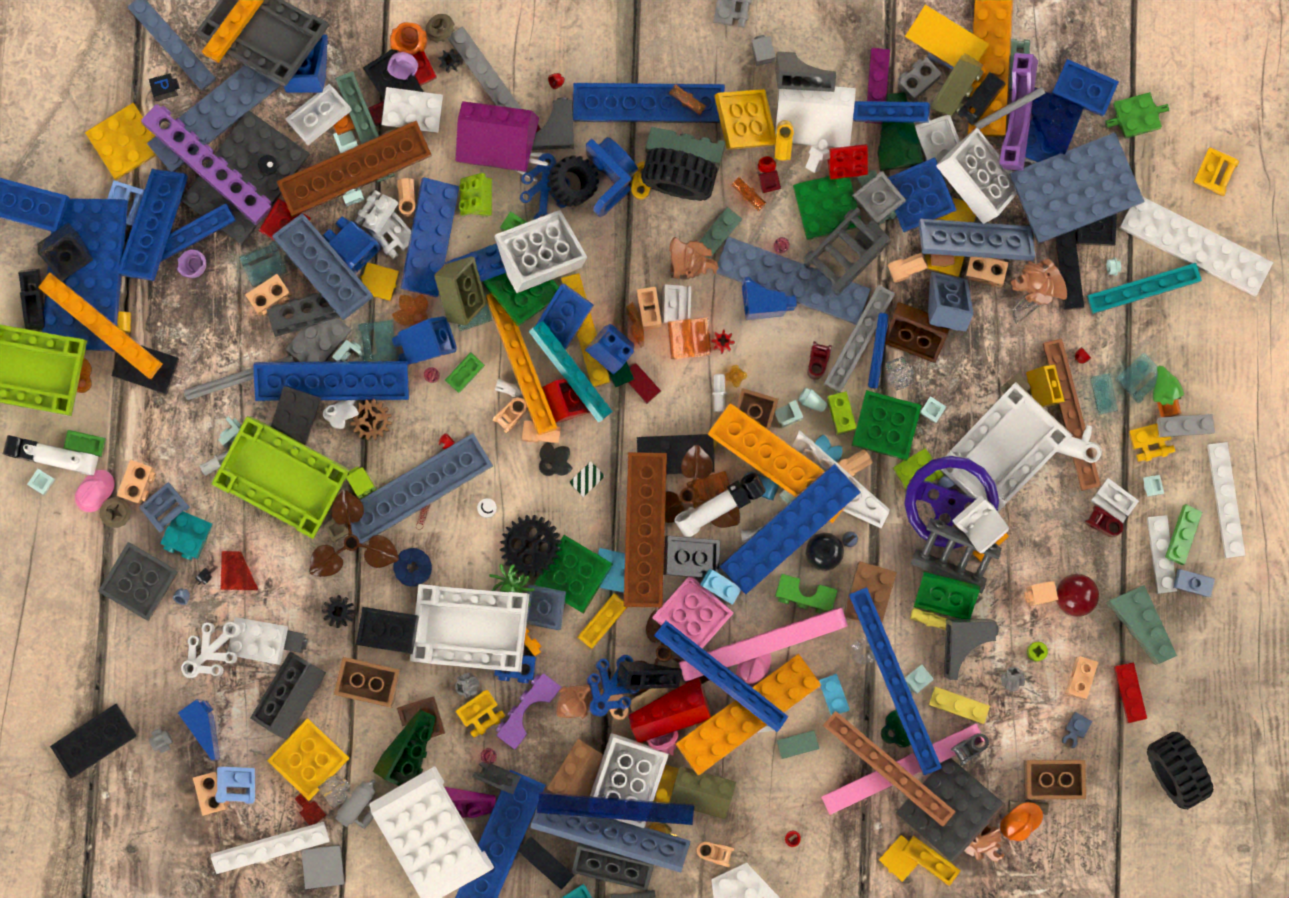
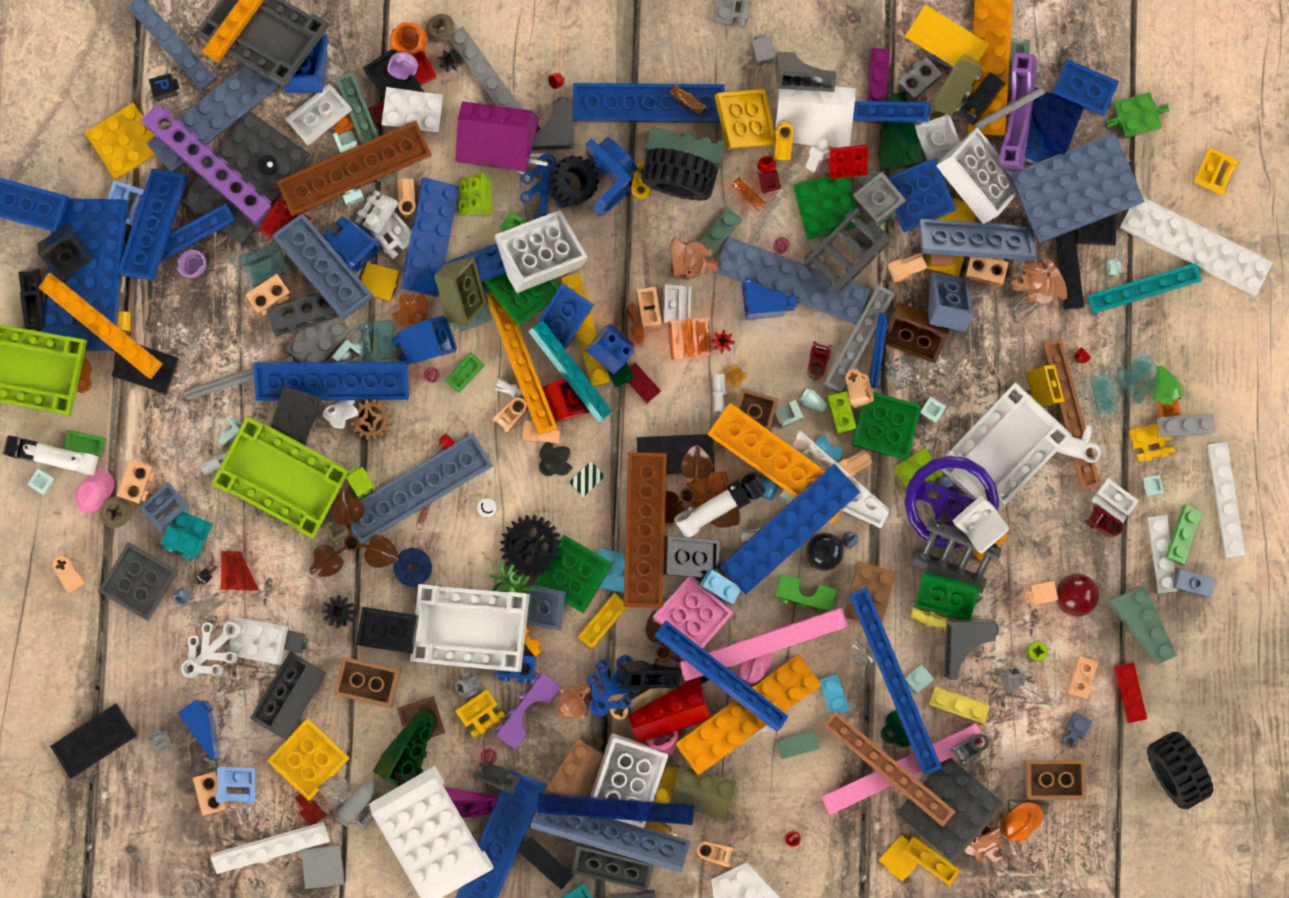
(69, 577): none -> light nougat piece
(858, 388): none -> light nougat piece

